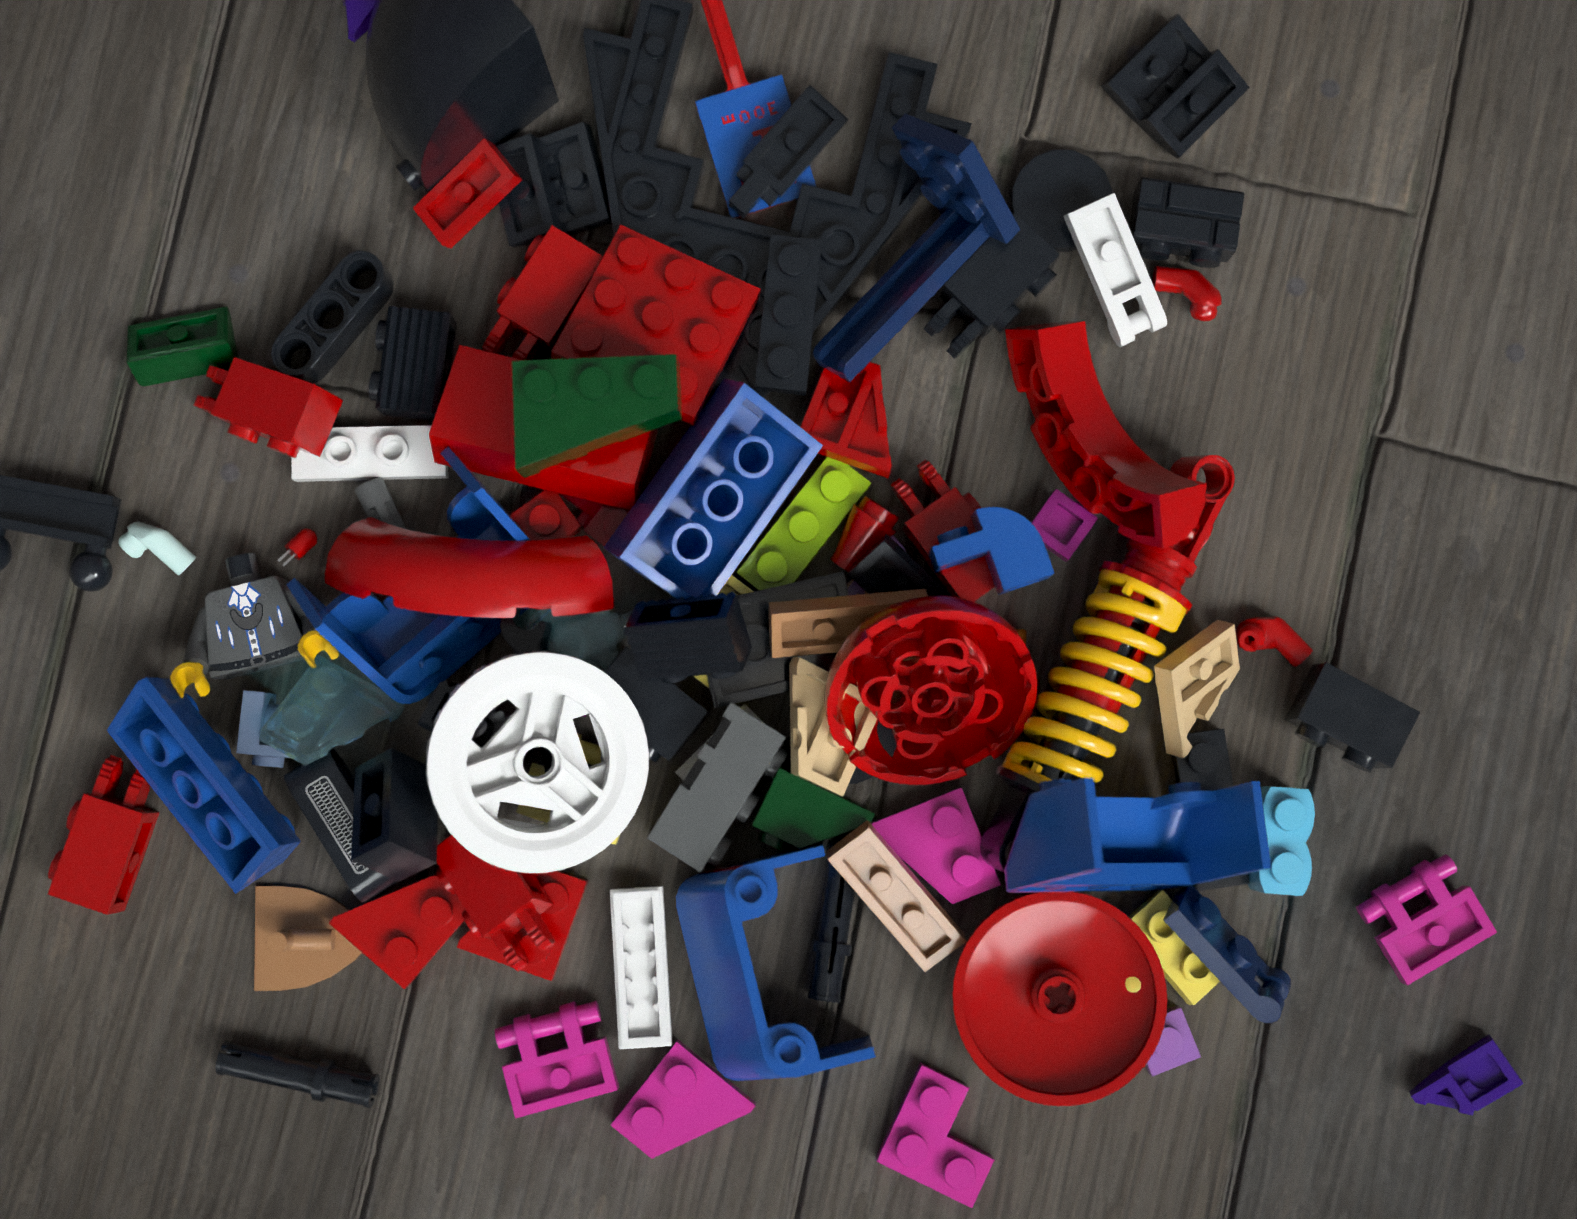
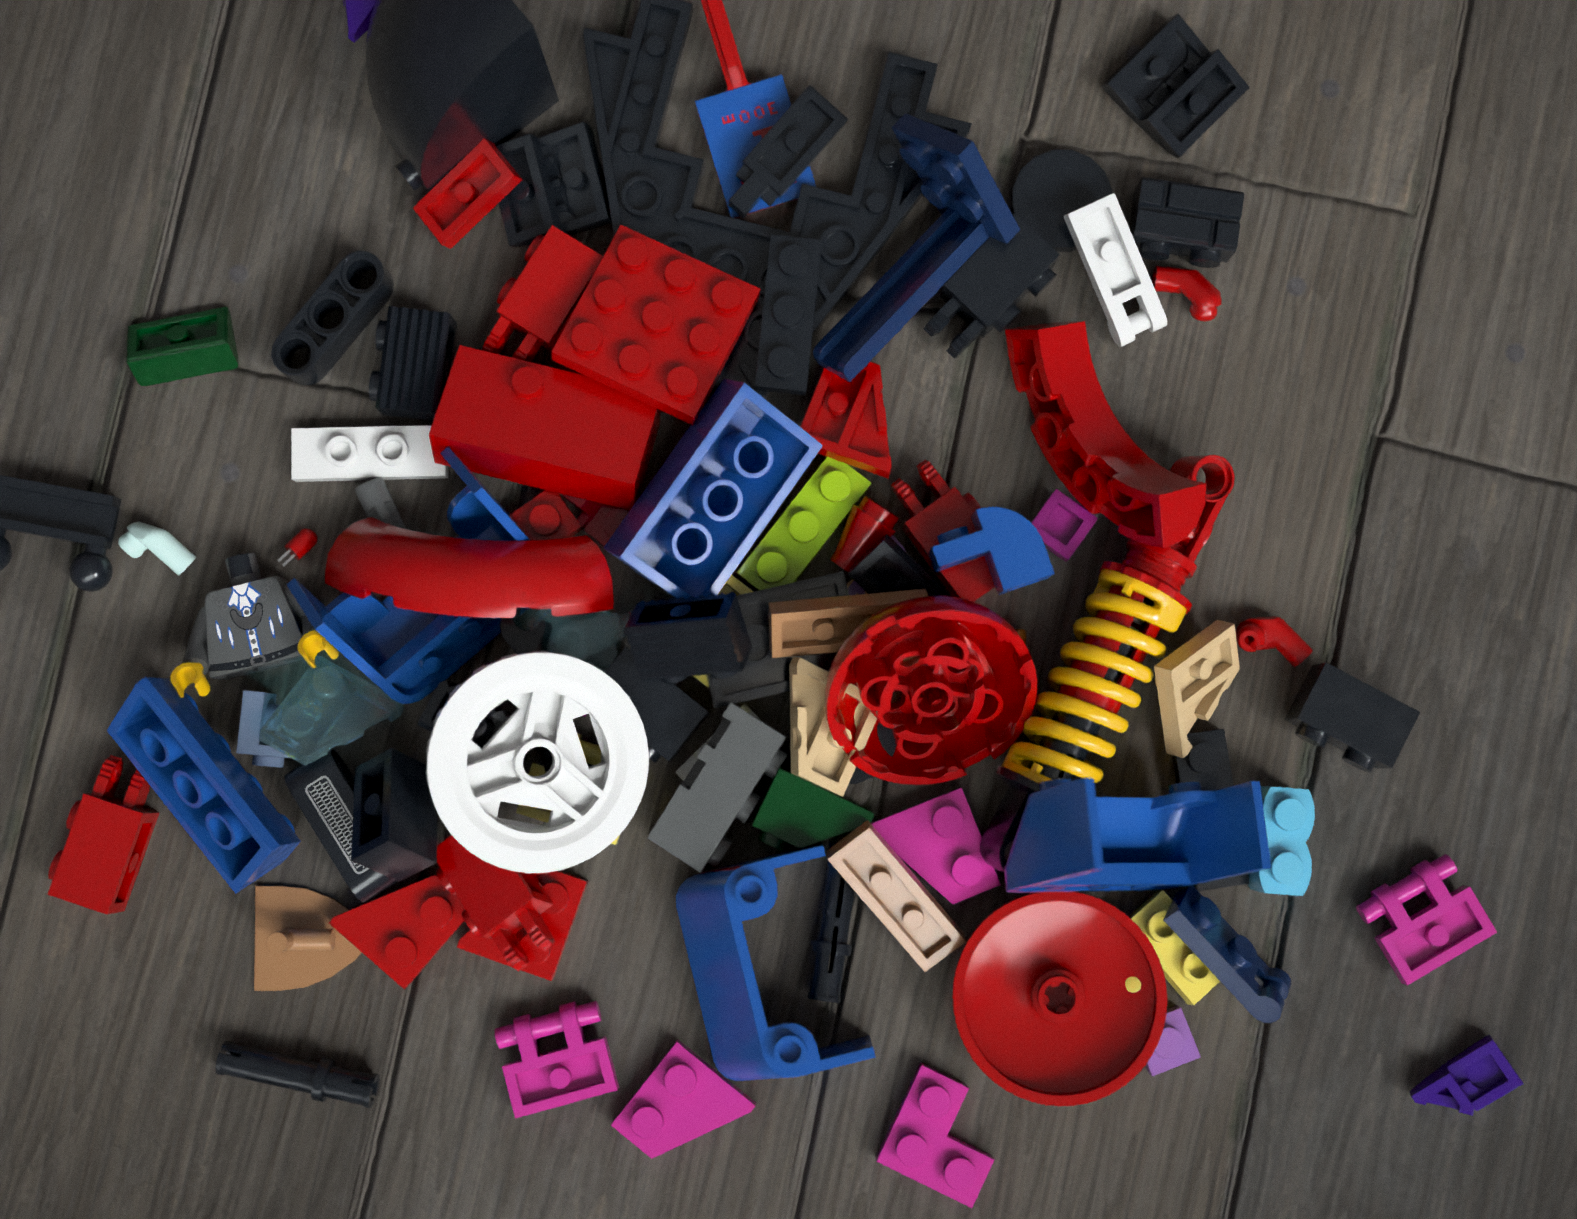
(272, 406): red hinge -> none
(589, 403): dark green wedge -> none
(641, 967): white plate -> none

